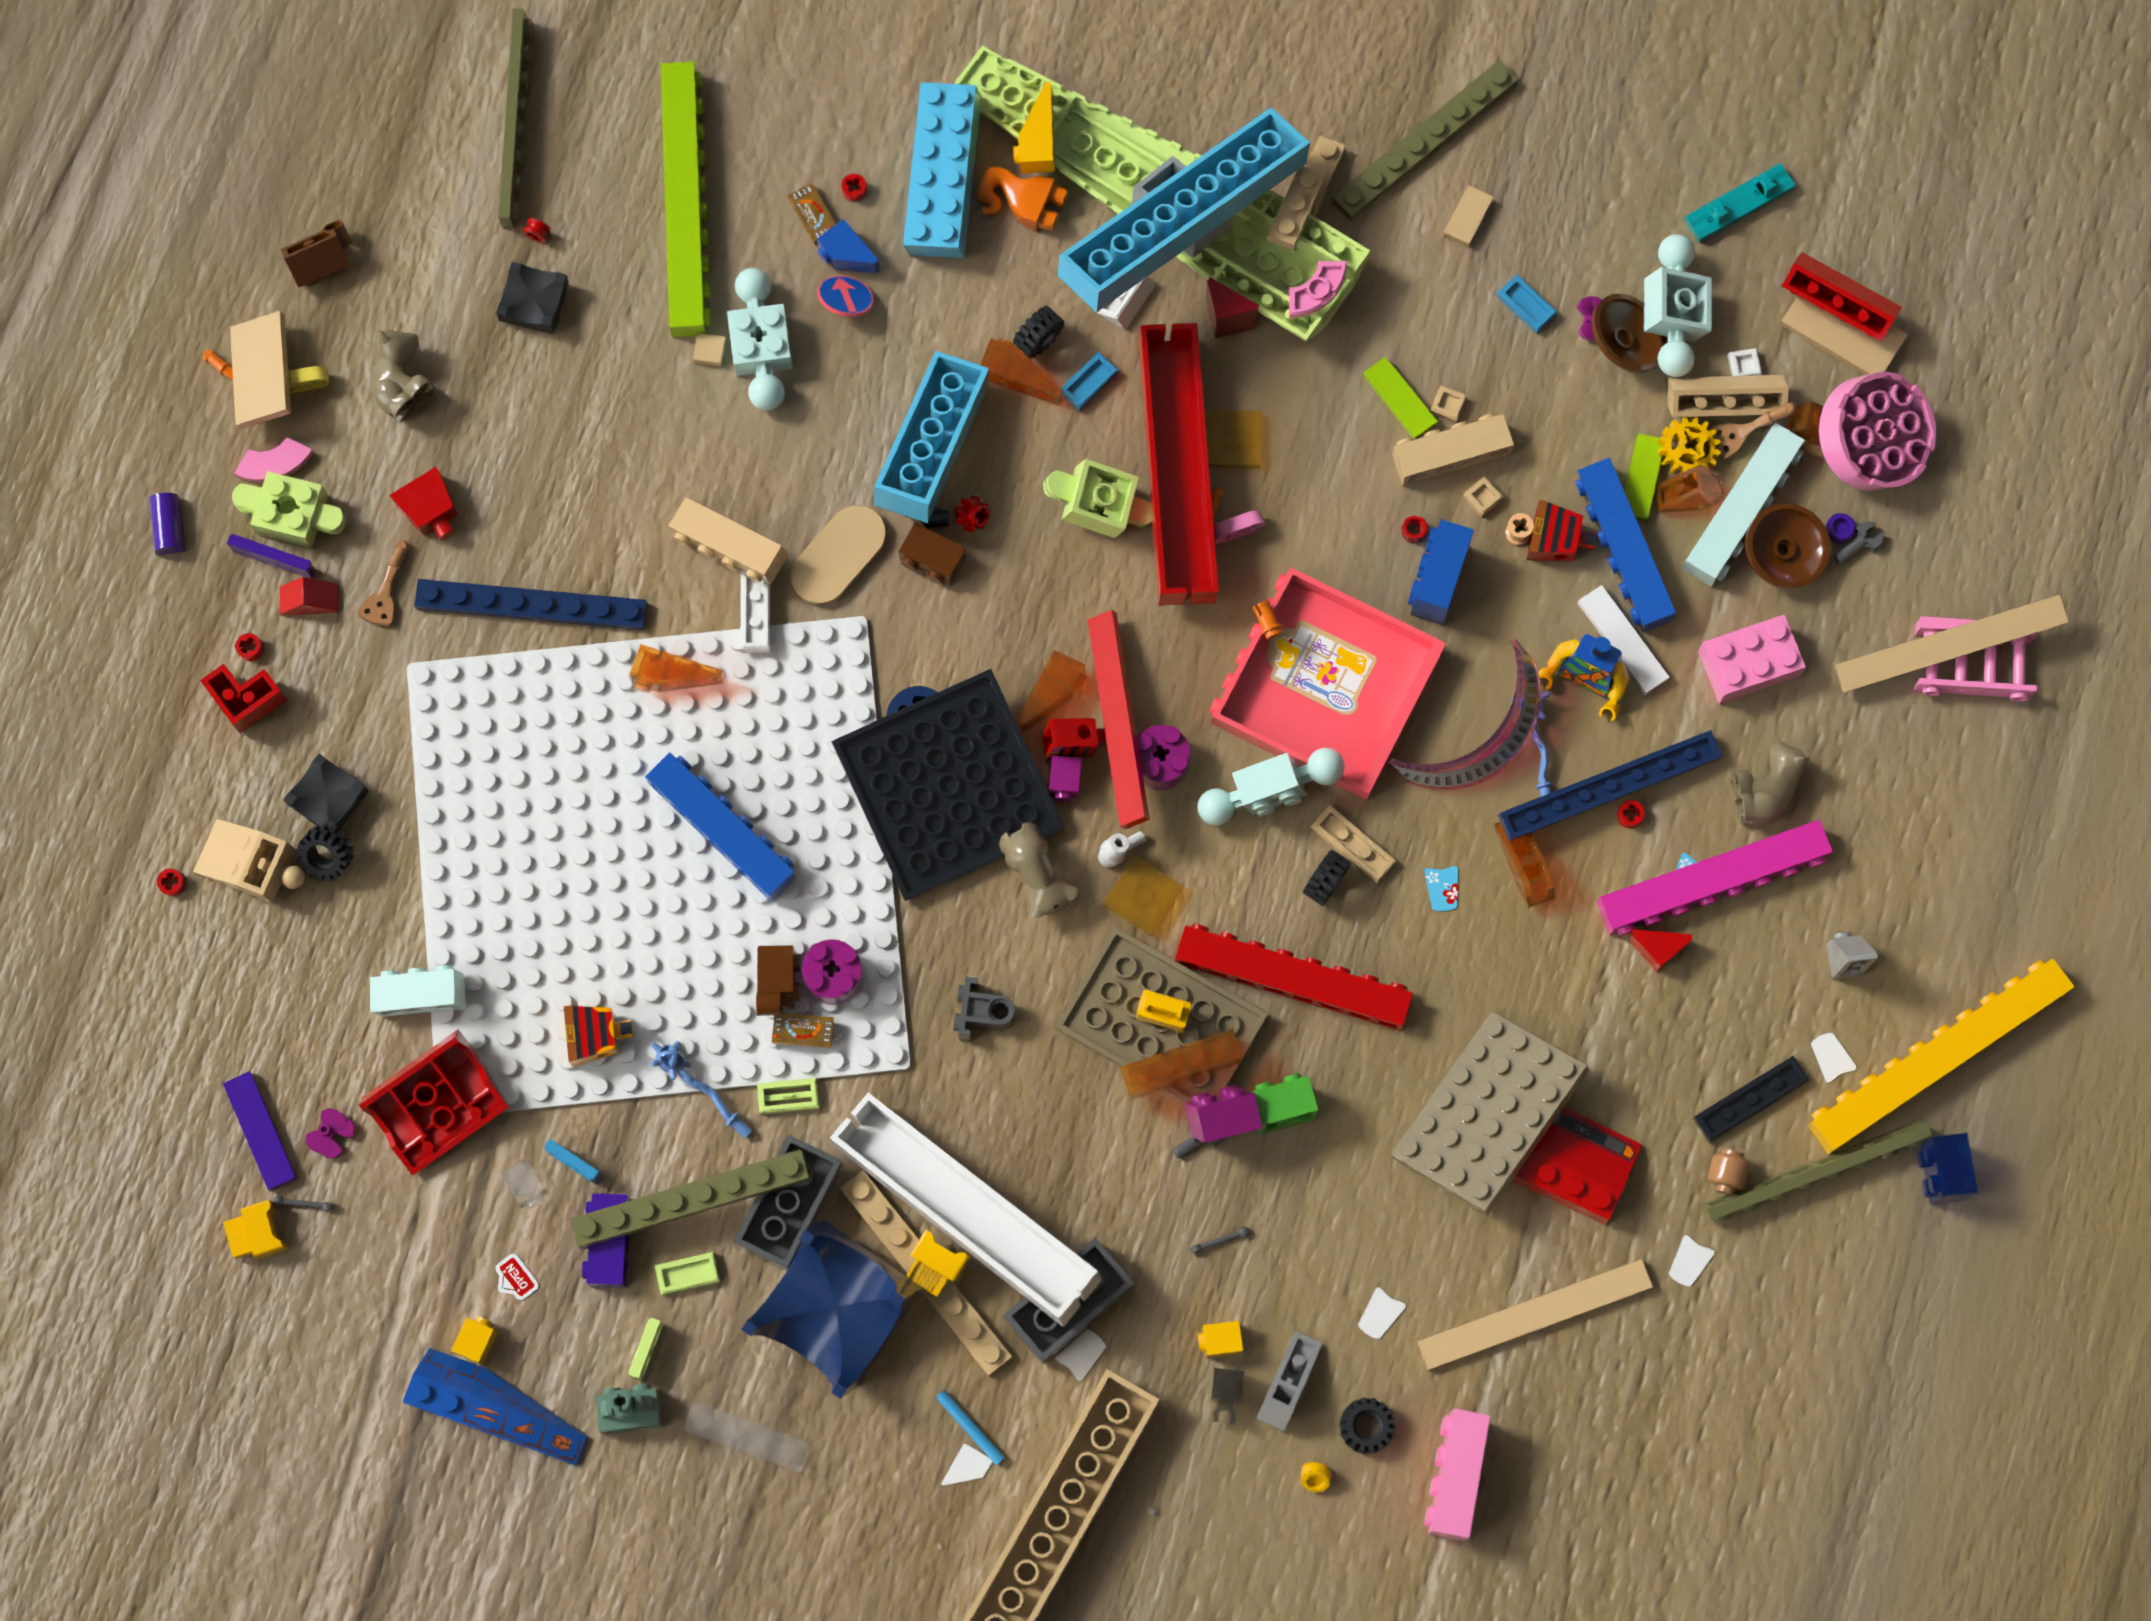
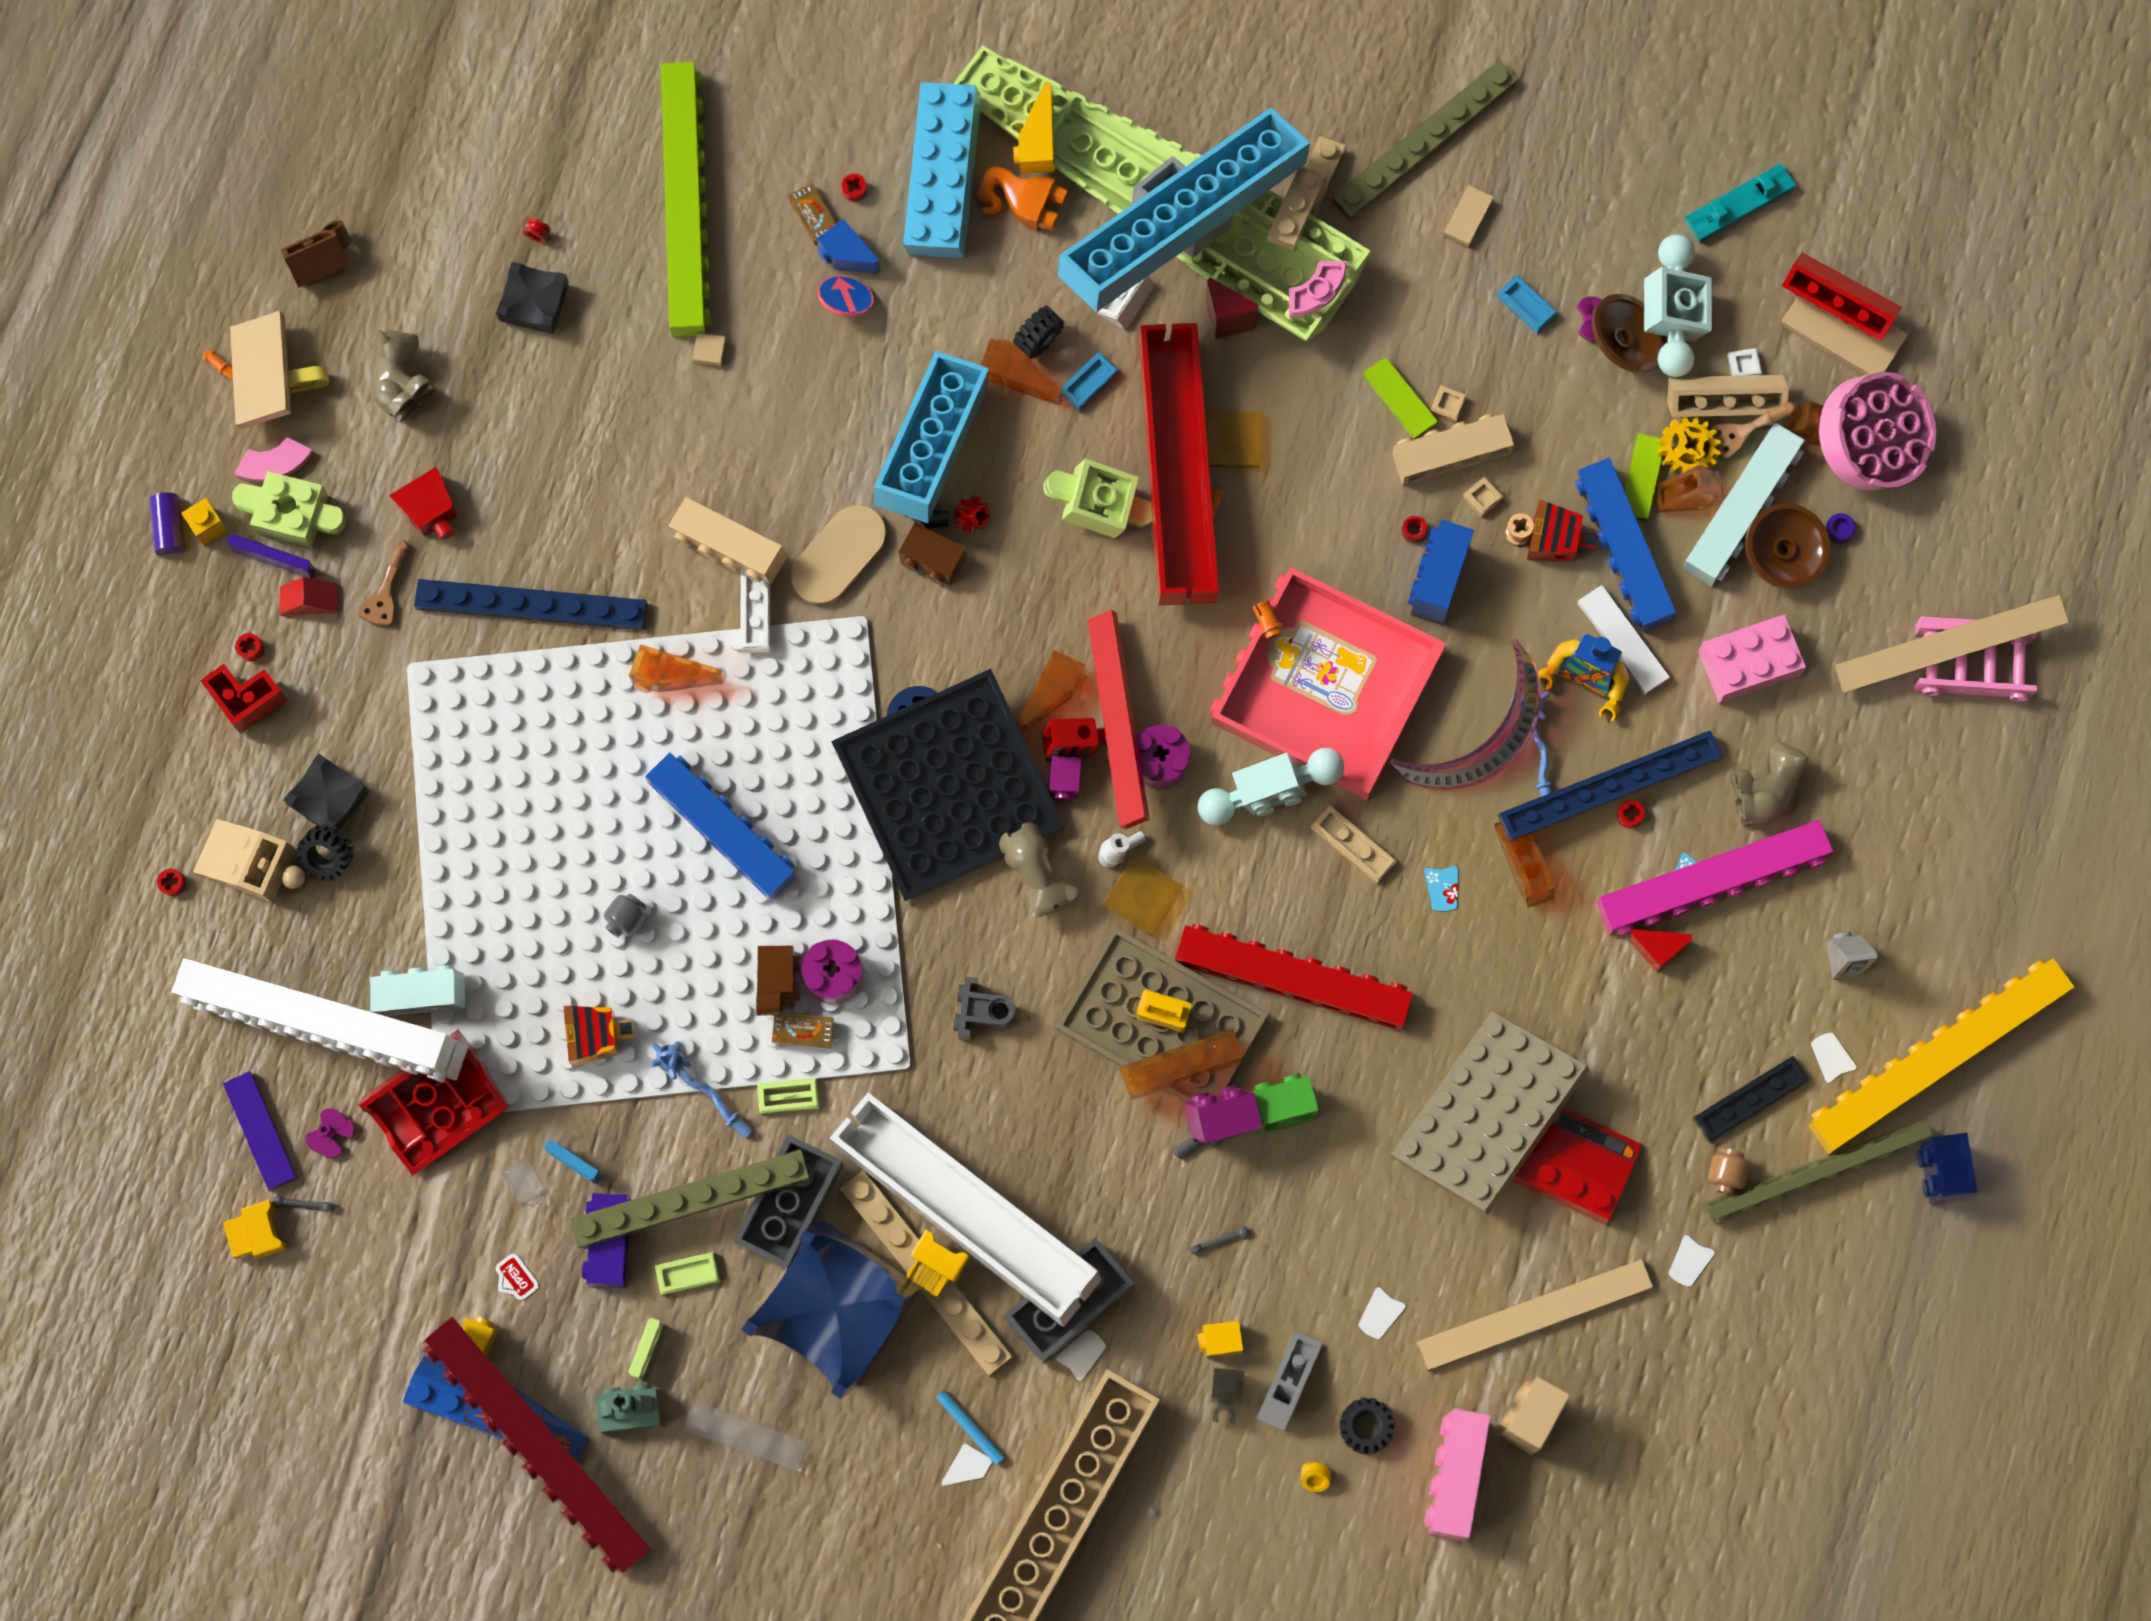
(204, 521): none -> yellow brick
(319, 1021): none -> white piece
(514, 129): olive plate -> none
(535, 1445): none -> dark red brick
(625, 915): none -> dark grey head
(756, 322): light aqua brick -> none
(1238, 526): bright pink beam -> none
(1327, 877): black tyre -> none
(1533, 1416): none -> tan brick
(1860, 542): dark grey bar -> none

